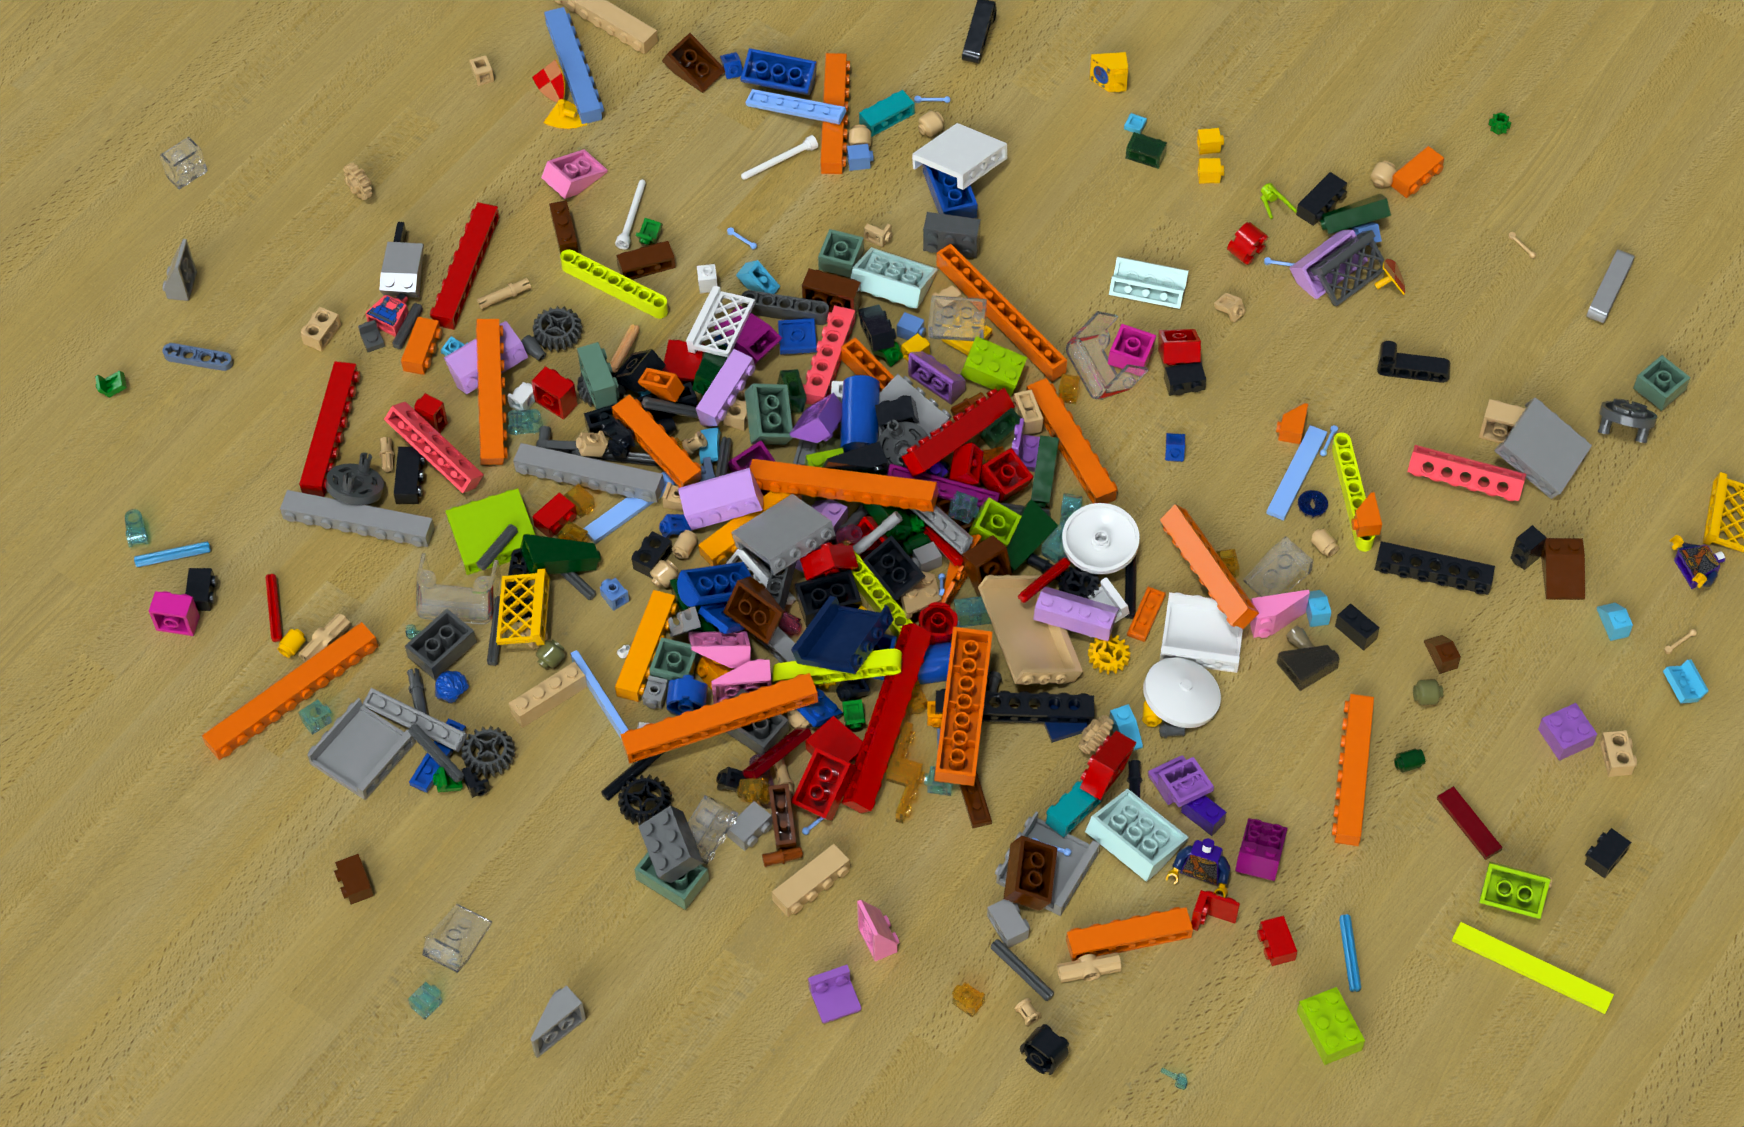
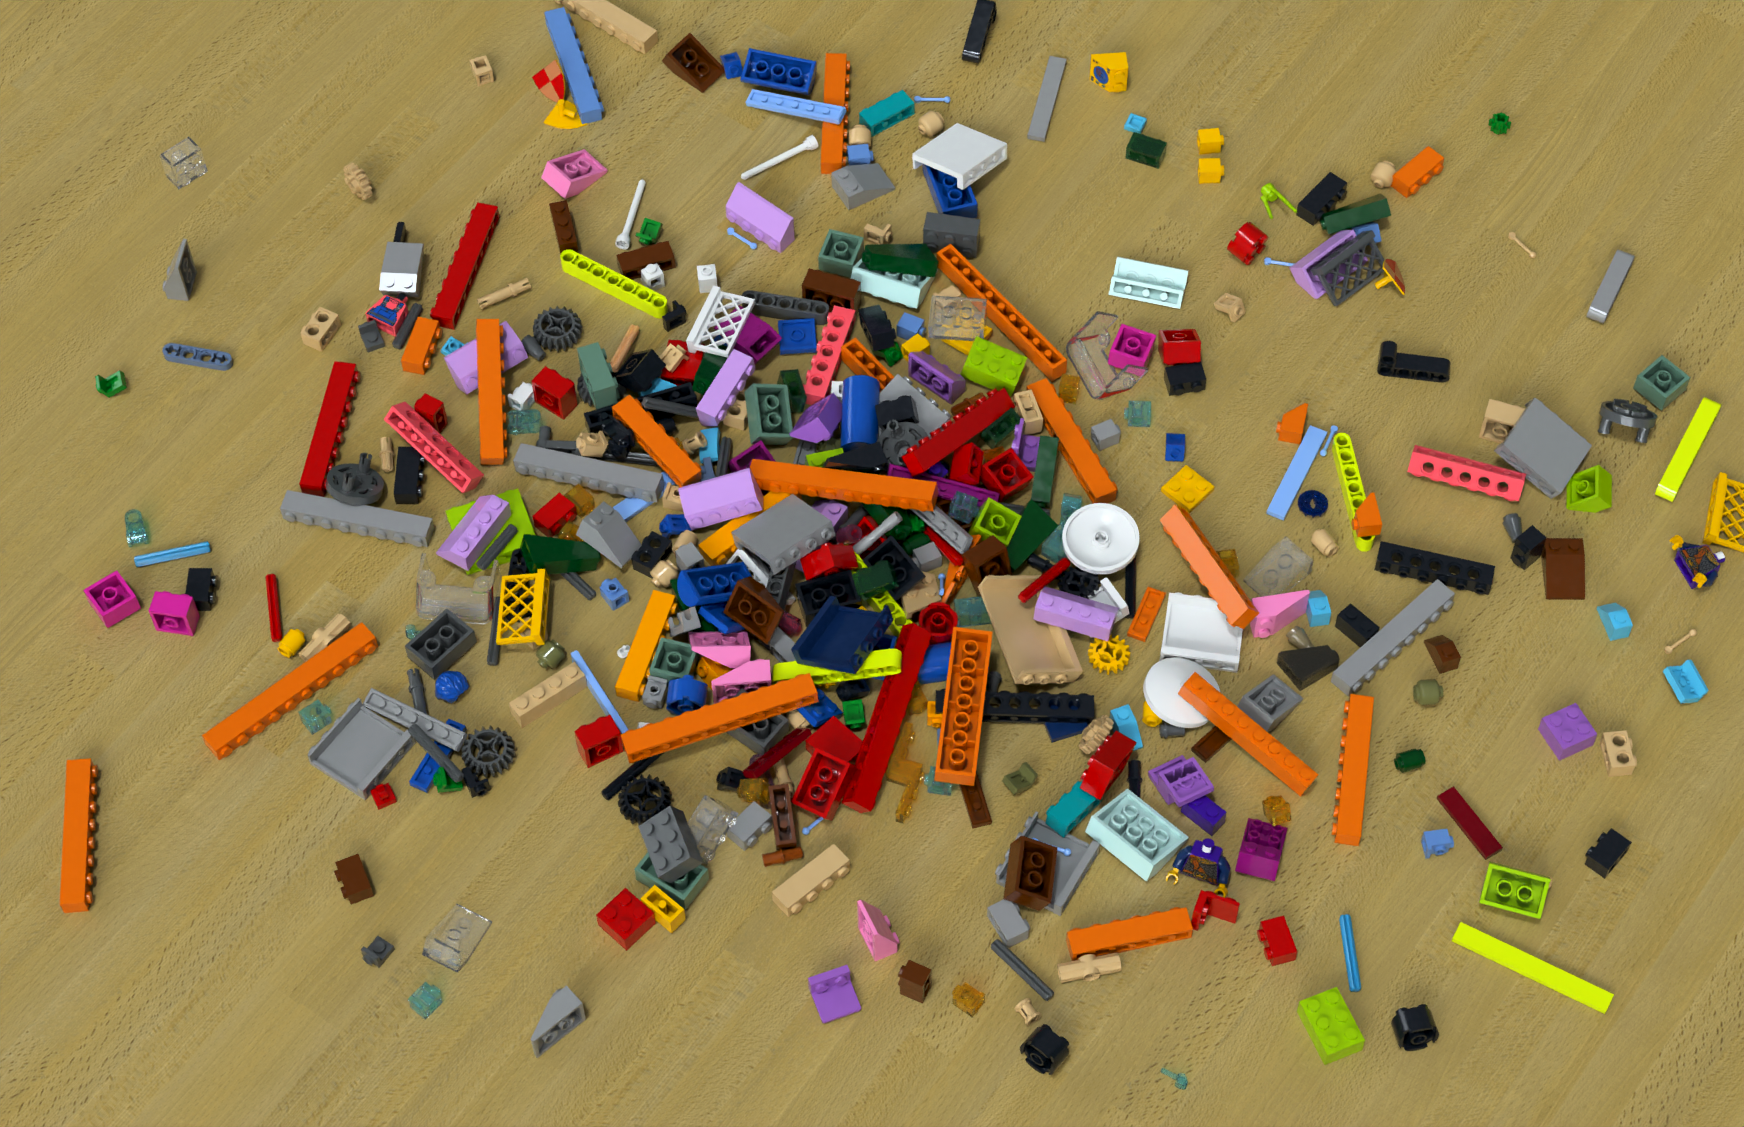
(77, 835): none -> orange brick
(112, 599): none -> dark pink brick
(377, 952): none -> dark grey bracket
(383, 795): none -> red tile
(475, 531): none -> lavender slope
(598, 741): none -> red brick
(609, 534): none -> light grey slope
(626, 919): none -> red brick
(650, 273): none -> white brick
(662, 384): orange slope -> none
(665, 909): none -> yellow brick
(673, 356): none -> tan bracket
(674, 318): none -> black bracket
(688, 557): none -> light grey brick
(757, 278): medium azure slope -> none
(760, 218): none -> lavender slope
(860, 184): none -> light grey slope
(875, 580): none -> clear green brick
(901, 258): none -> dark green slope
(914, 981): none -> reddish brown brick
(1021, 779): none -> olive bracket
(1046, 98): none -> light grey tile
(1105, 434): none -> light grey brick
(1138, 413): none -> clear light blue brick
(1187, 489): none -> yellow plate
(1210, 744): none -> reddish brown tile
(1247, 734): none -> orange brick
(1269, 703): none -> light grey slope
(1276, 804): none -> clear yellow brick
(1392, 638): none -> light grey brick
(1414, 1027): none -> black brick
(1436, 842): none -> medium blue brick
(1513, 525): none -> dark grey cone
(1590, 490): none -> lime slope
(1688, 449): none -> neon yellow beam

